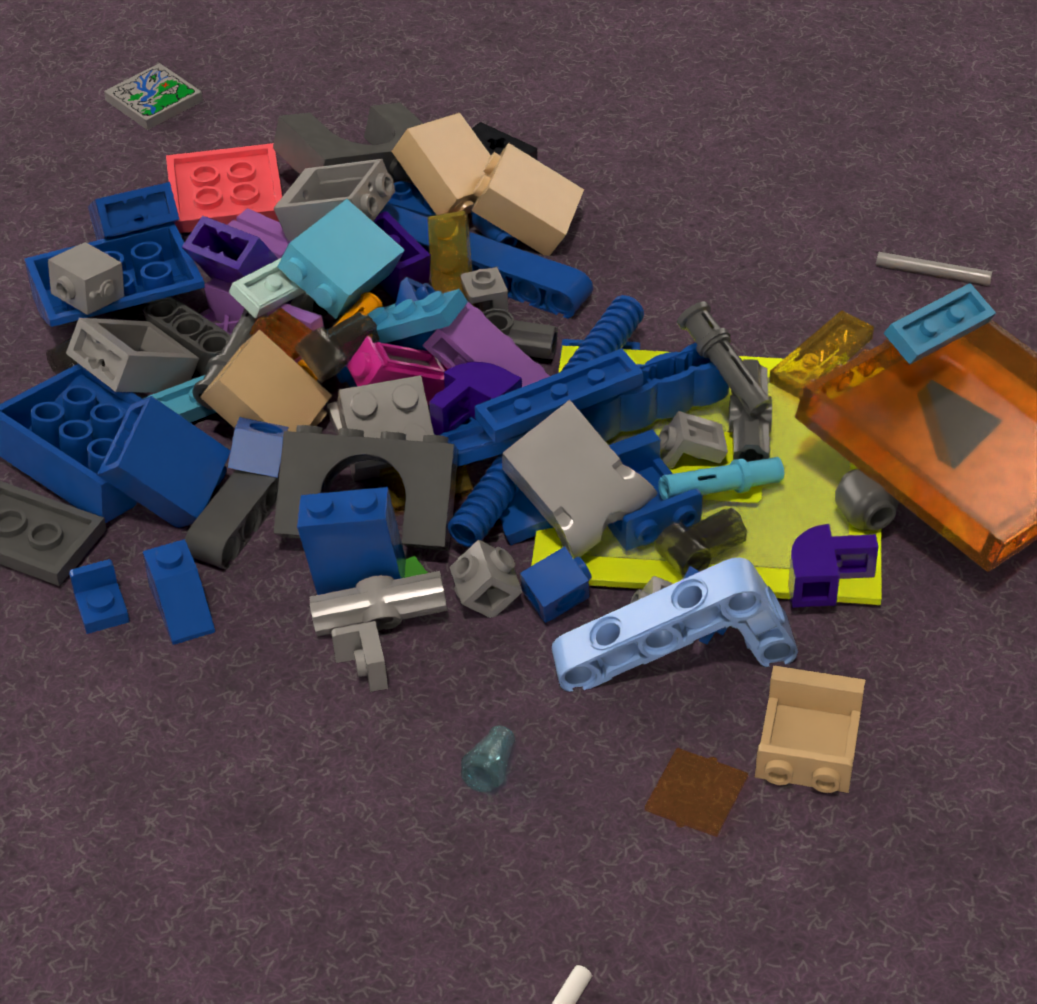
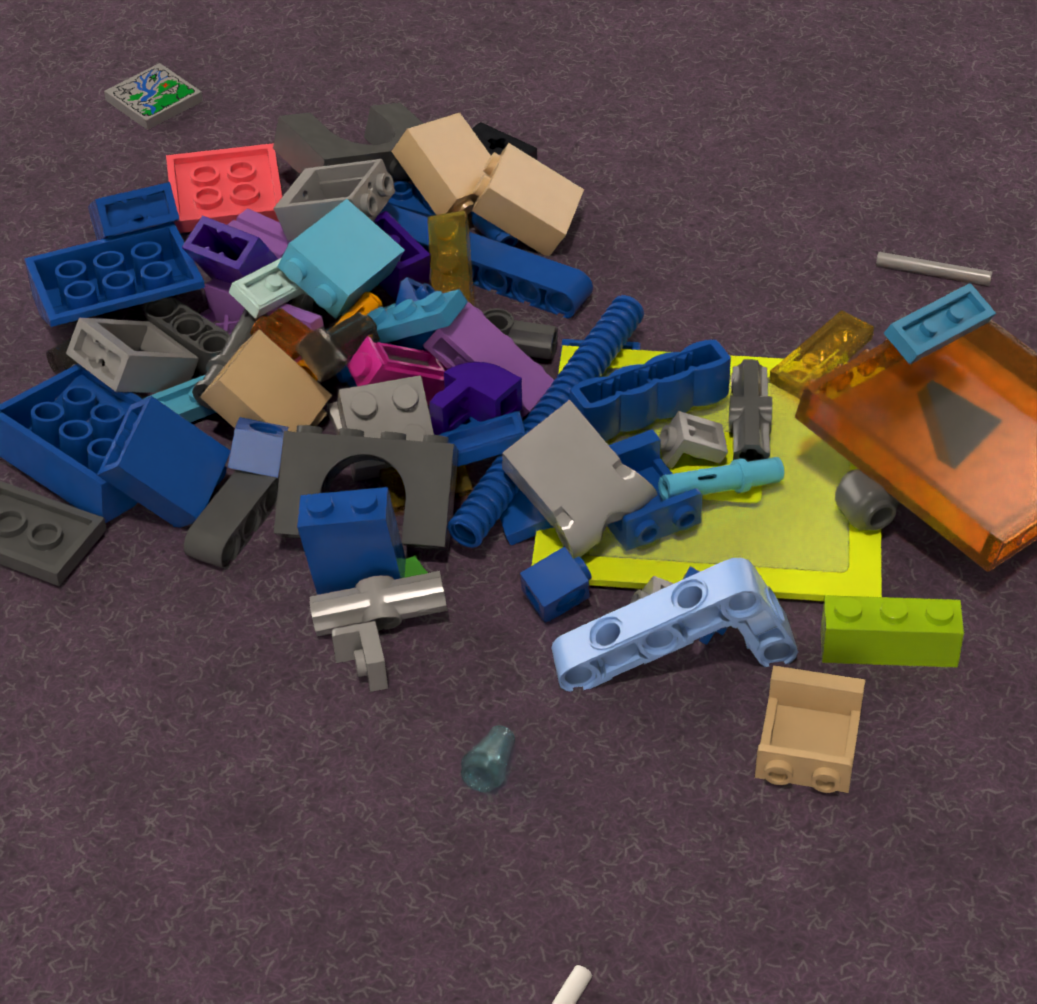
(86, 278): light grey head -> none
(98, 596): blue bracket -> none
(178, 591): blue slope -> none
(485, 288): light grey bracket -> none
(485, 579): light grey brick -> none
(582, 384): blue plate -> none
(696, 792): clear orange piece -> none
(701, 541): clear smoke piece -> none
(715, 344): dark grey pin -> none
(823, 559): dark purple brick -> none
(891, 631): none -> lime brick

